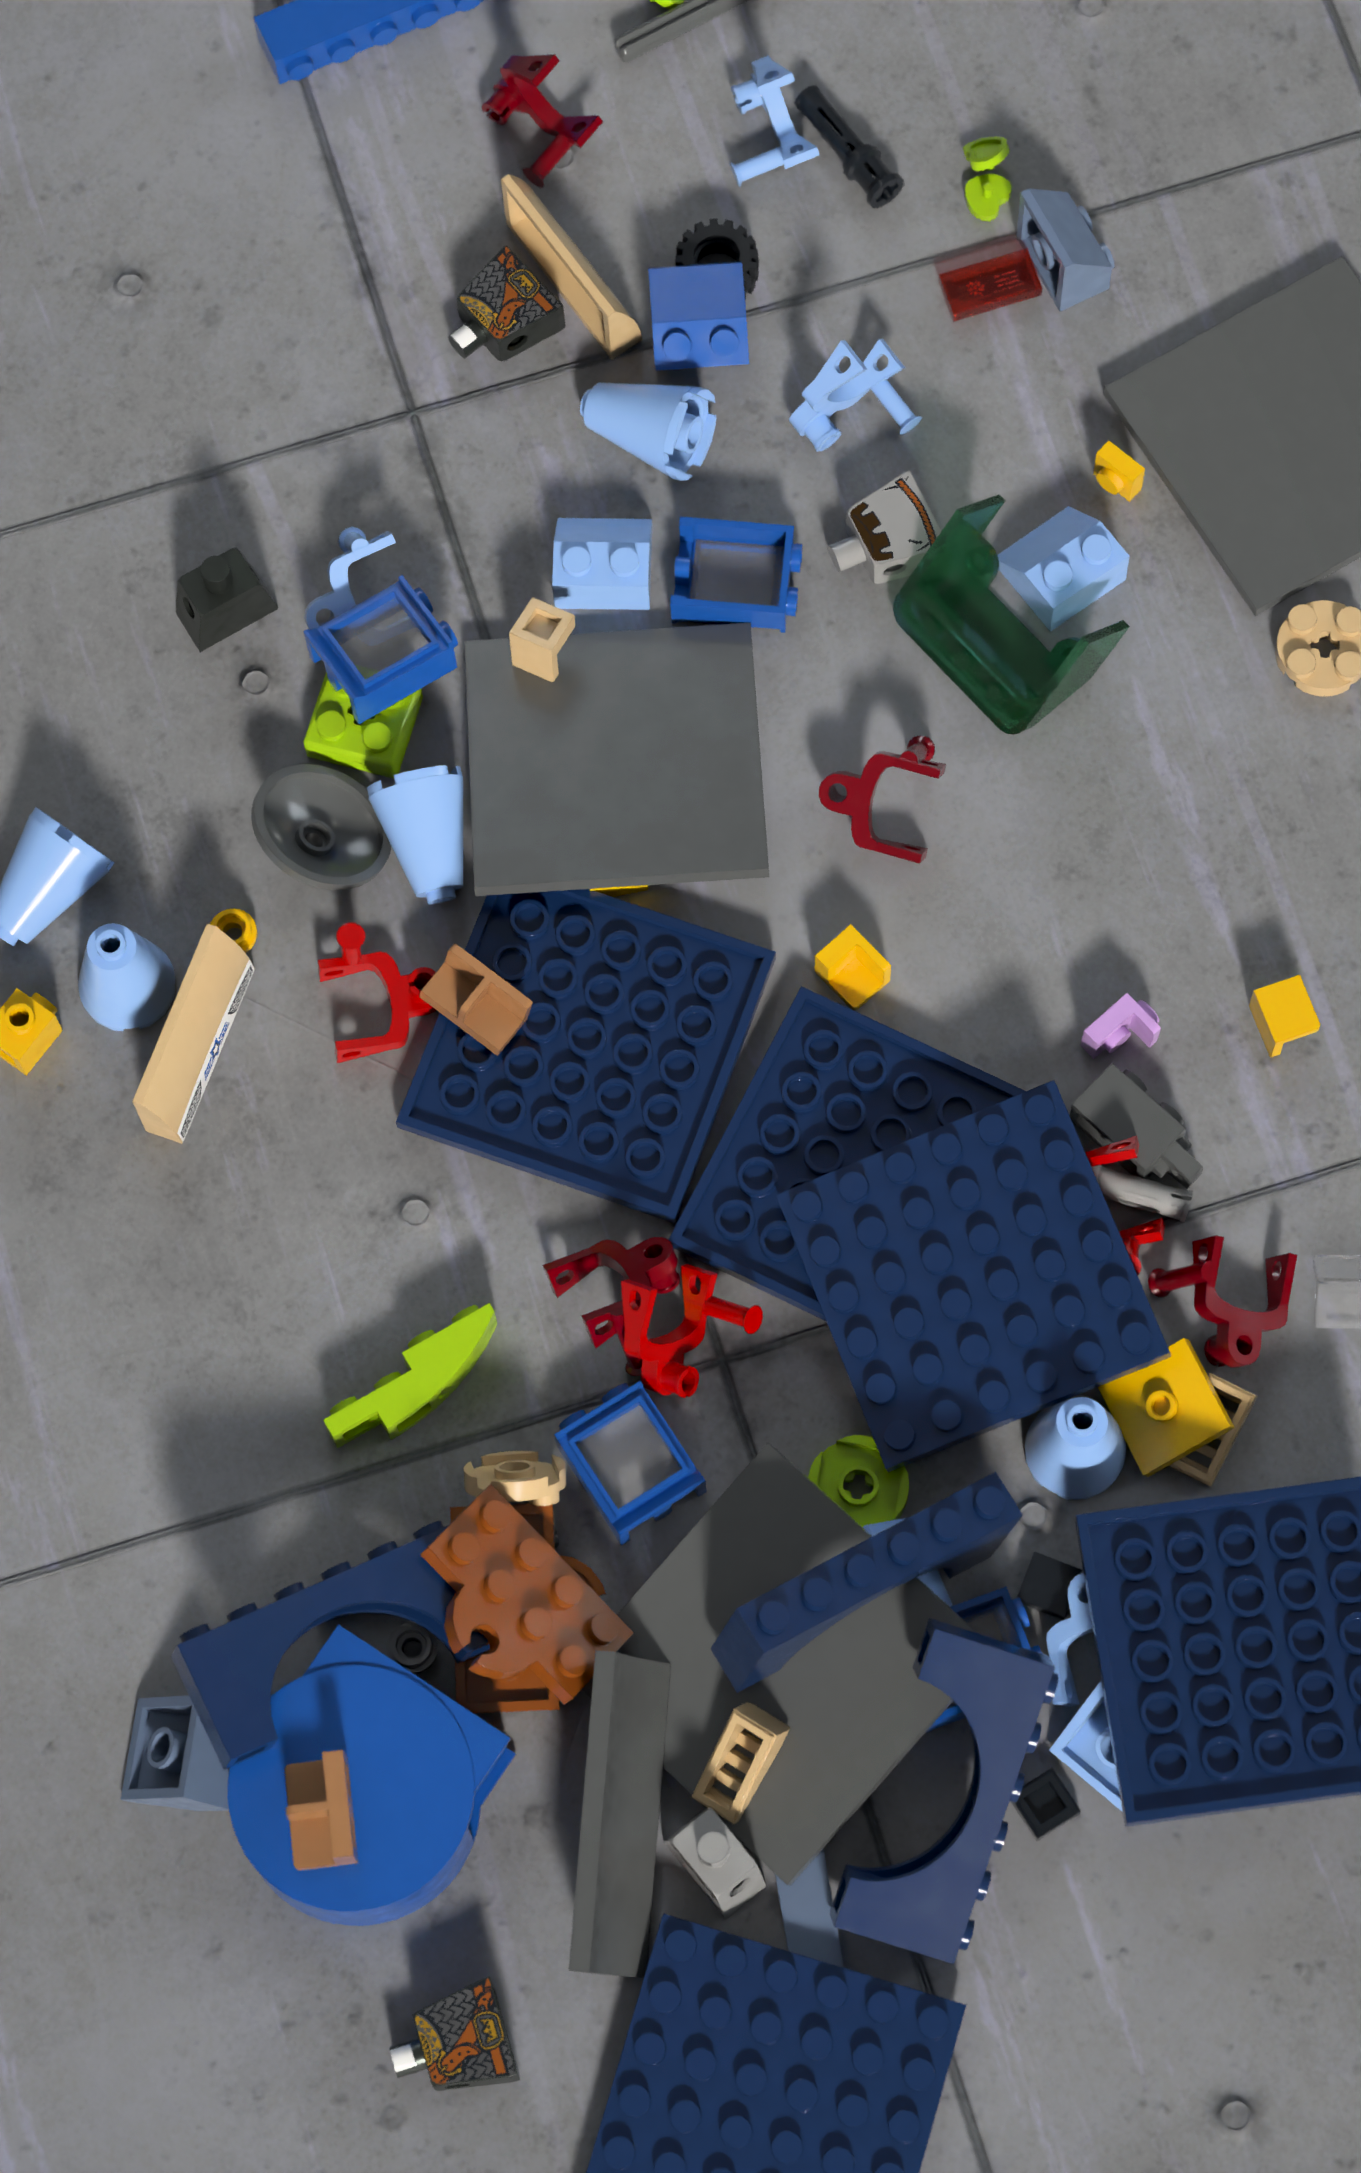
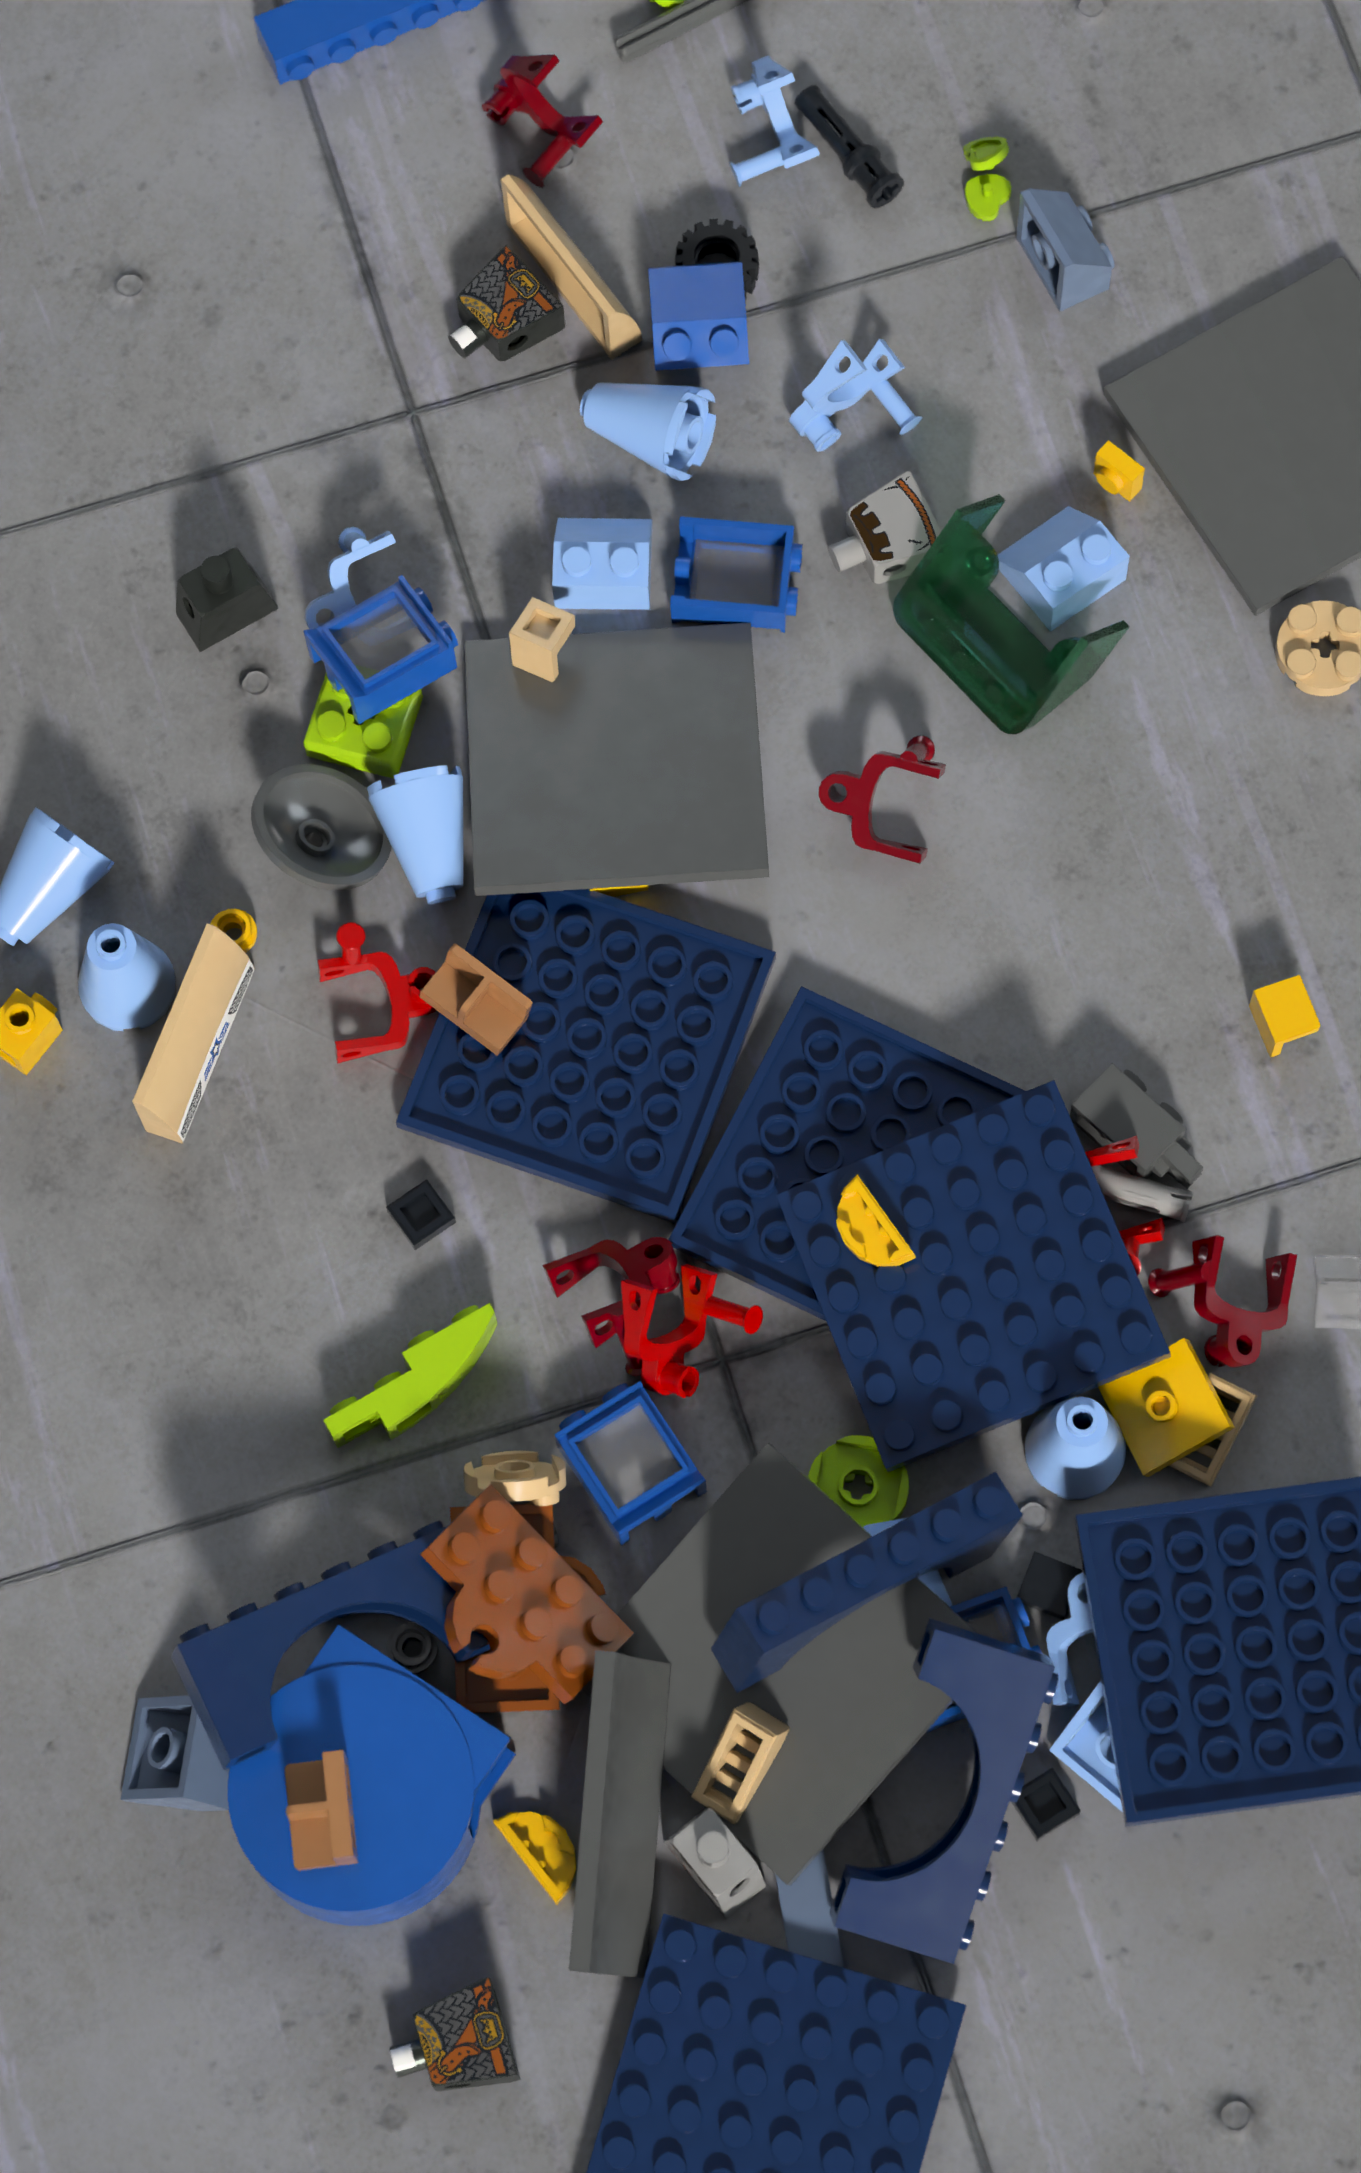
(421, 1214): none -> black tile
(542, 1848): none -> yellow tile
(852, 968): yellow panel -> none
(868, 1229): none -> yellow tile
(990, 284): clear red tile -> none
(1112, 1026): lavender bracket -> none

